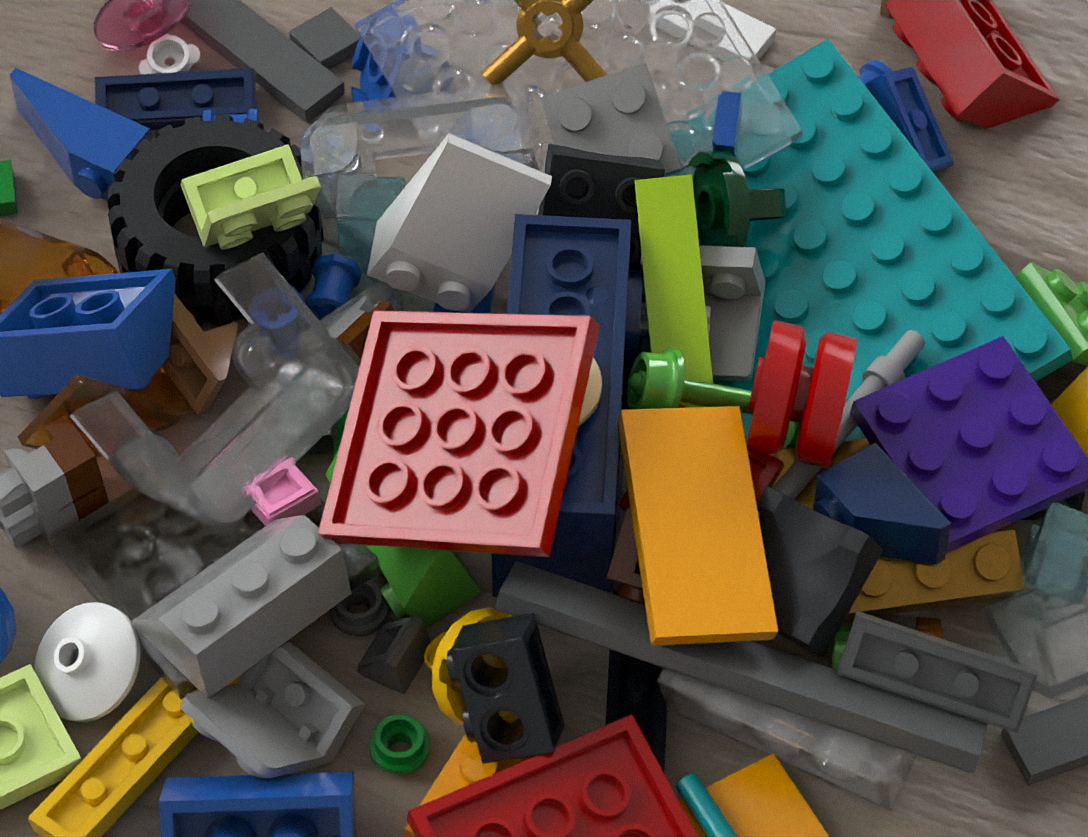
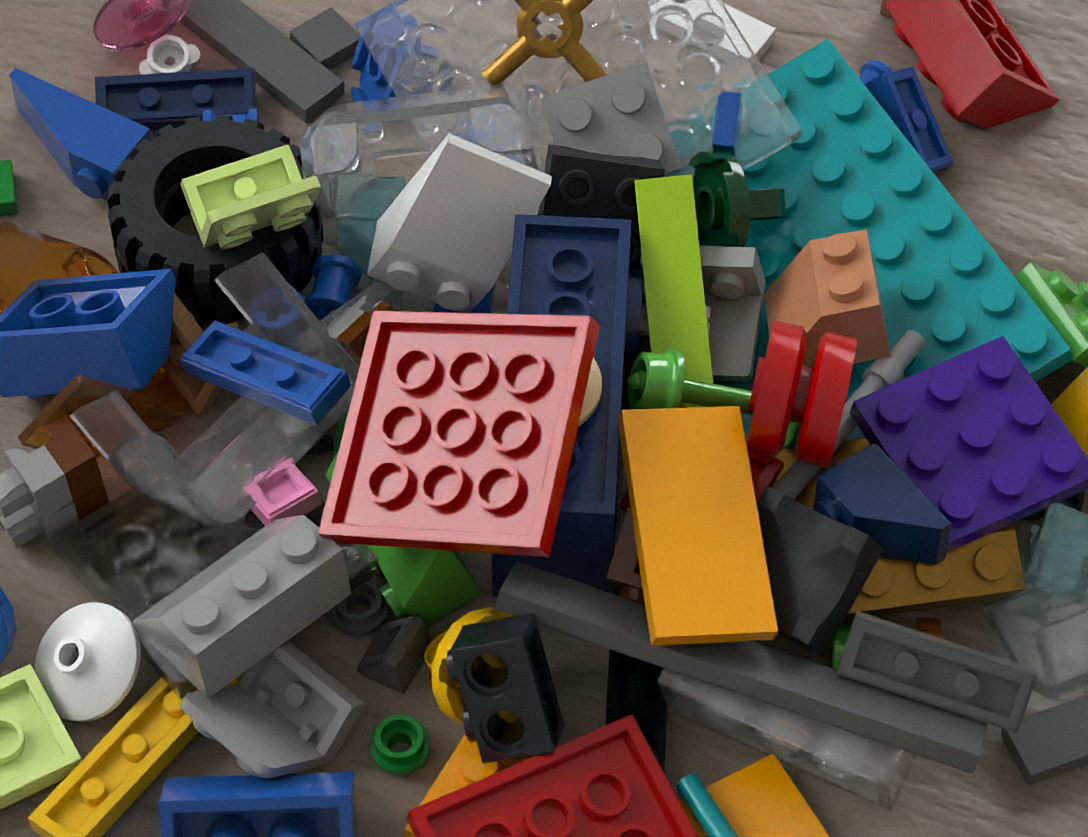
(266, 372): none -> blue tile
(834, 291): none -> nougat slope

